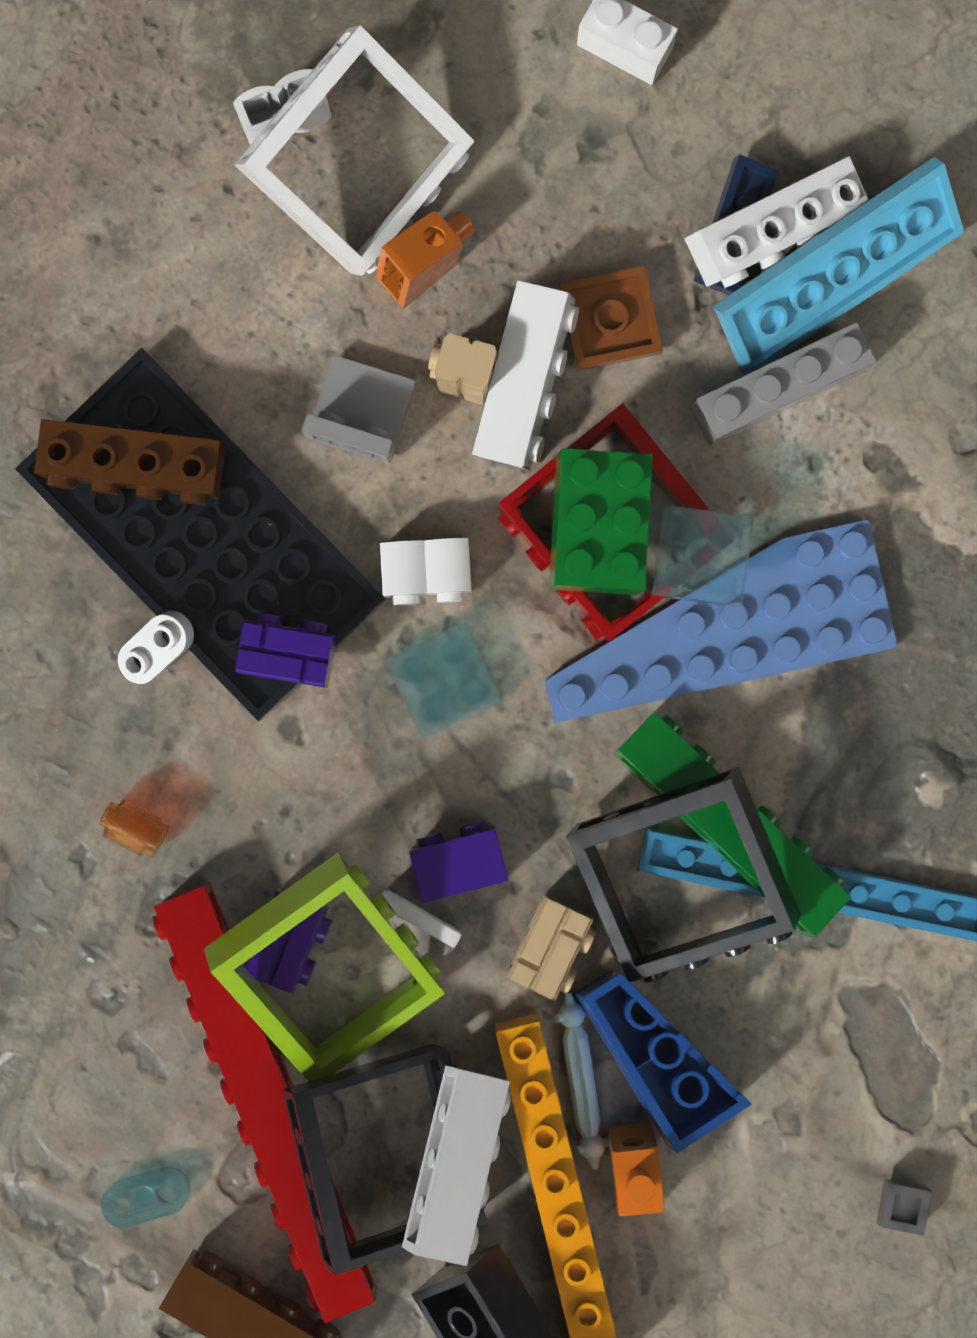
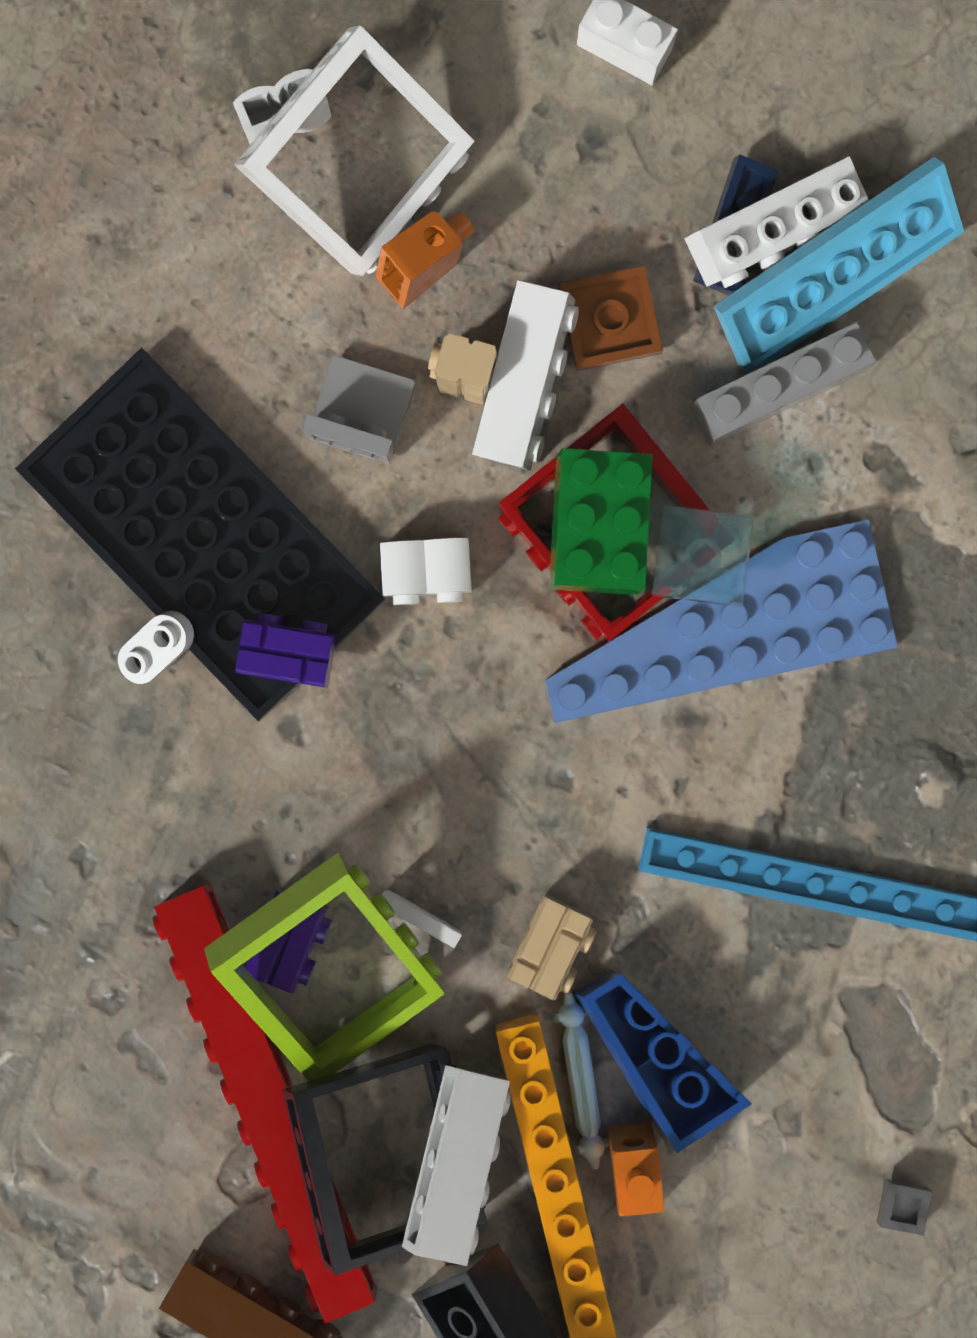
(129, 460): reddish brown brick -> none
(133, 827): clear orange brick -> none
(143, 1197): clear light blue plate -> none
(443, 680): clear light blue plate -> none
(458, 863): dark purple brick -> none
(668, 762): green brick -> none
(727, 787): black window -> none

